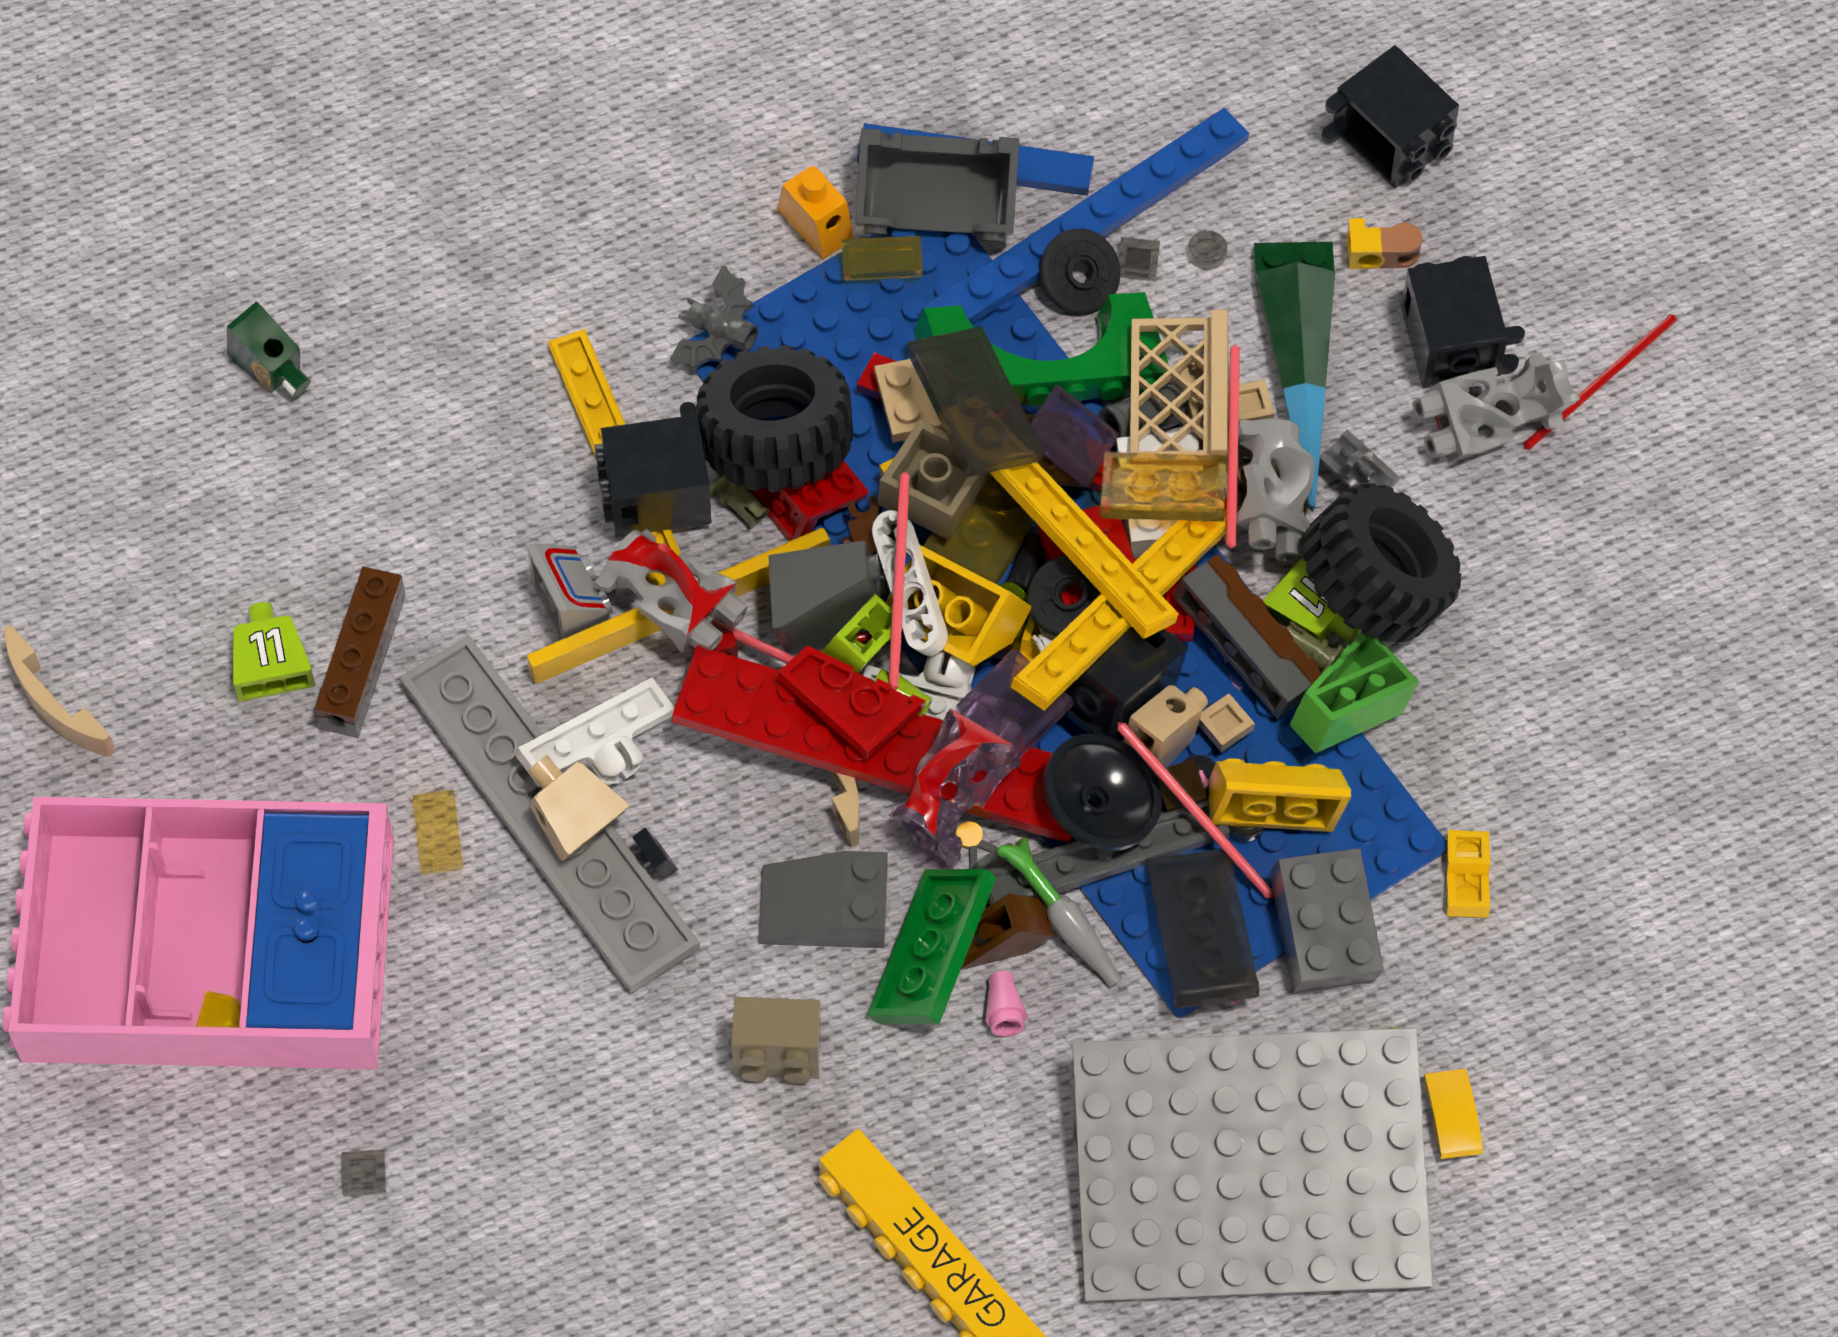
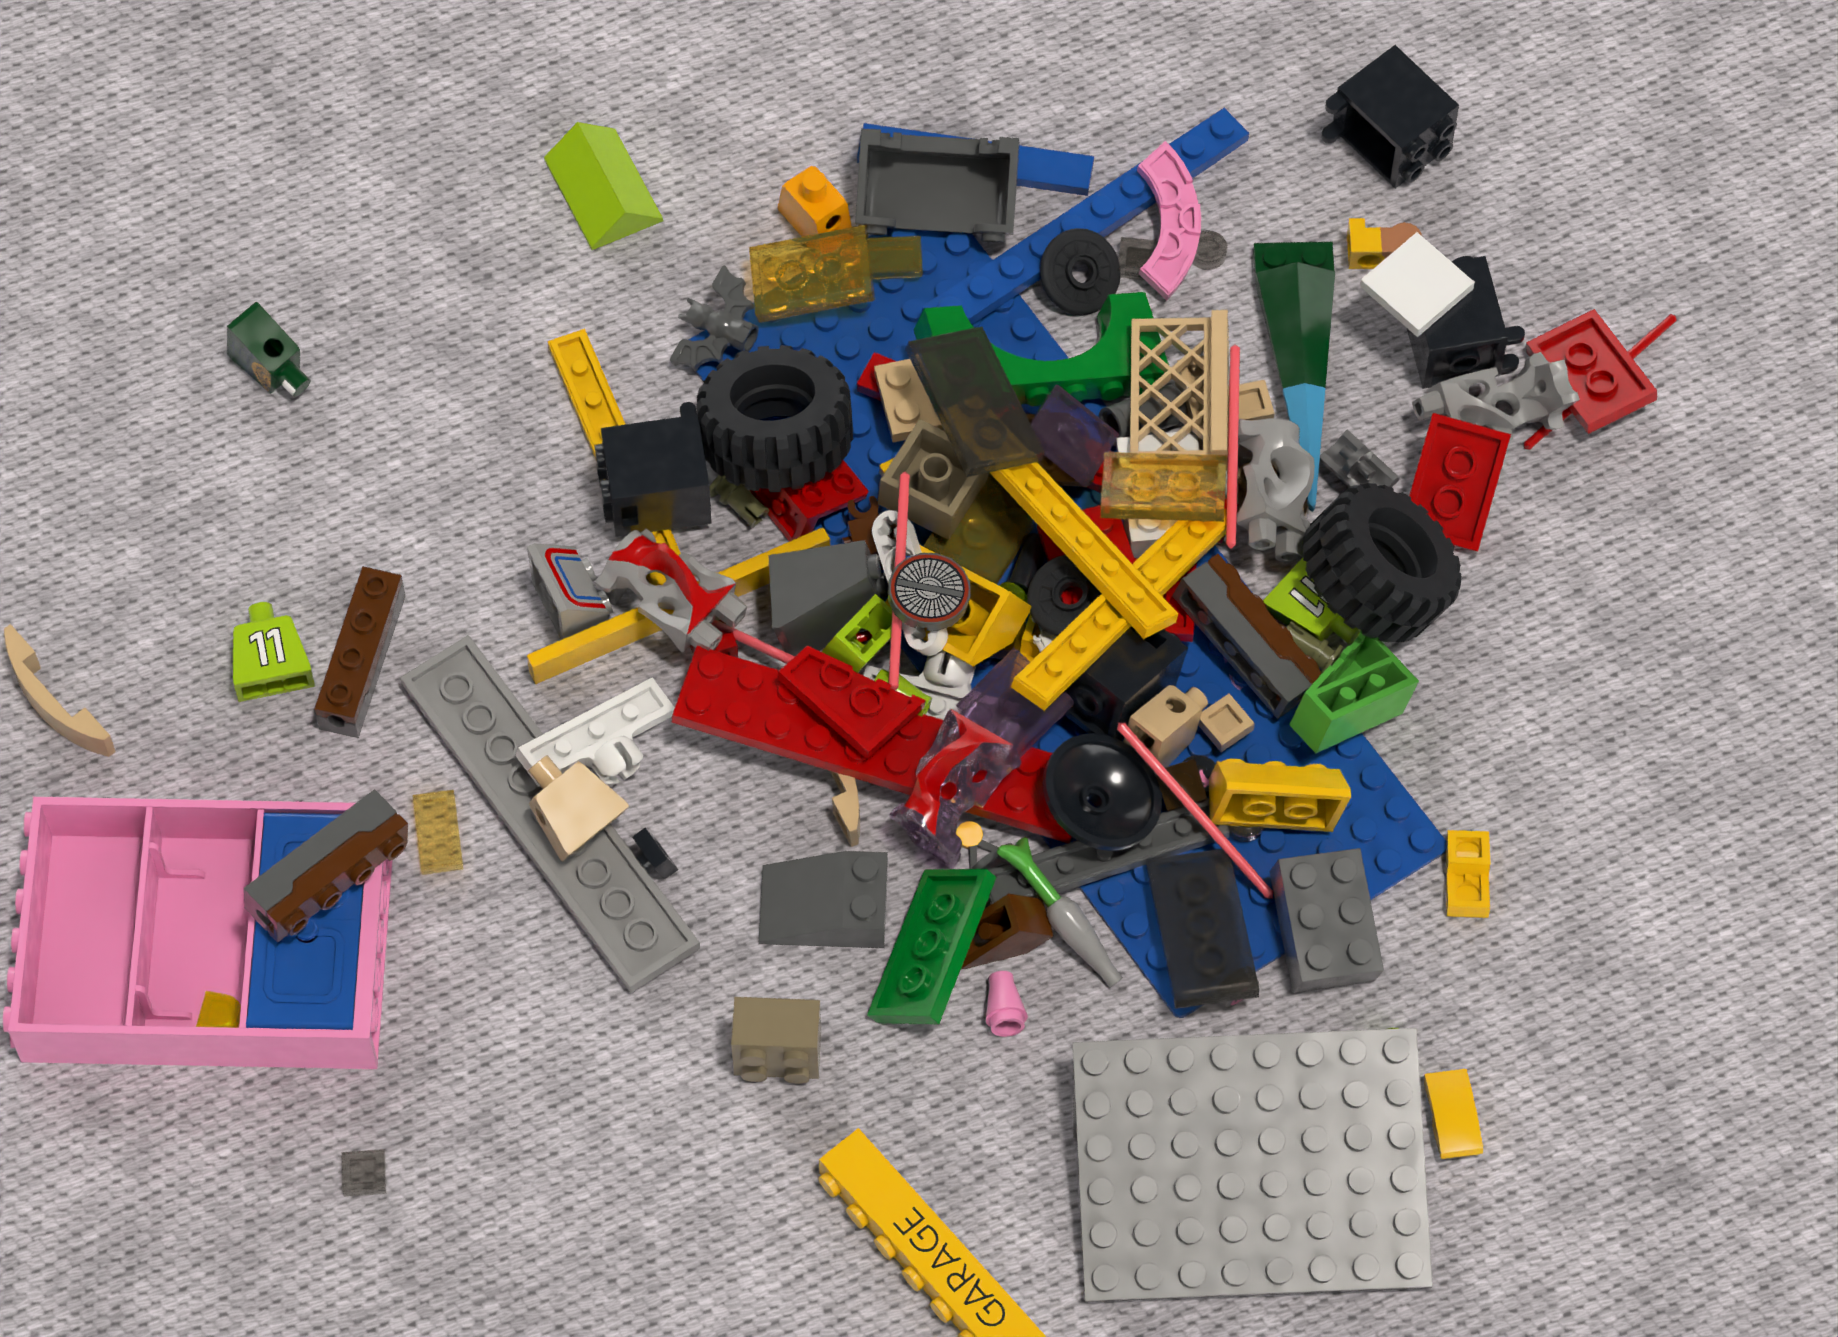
(326, 866): none -> piece
(601, 184): none -> lime slope
(811, 273): none -> clear yellow plate
(929, 591): none -> tile
(1178, 220): none -> bright pink tile
(1417, 284): none -> white tile
(1459, 476): none -> red plate
(1597, 369): none -> red plate

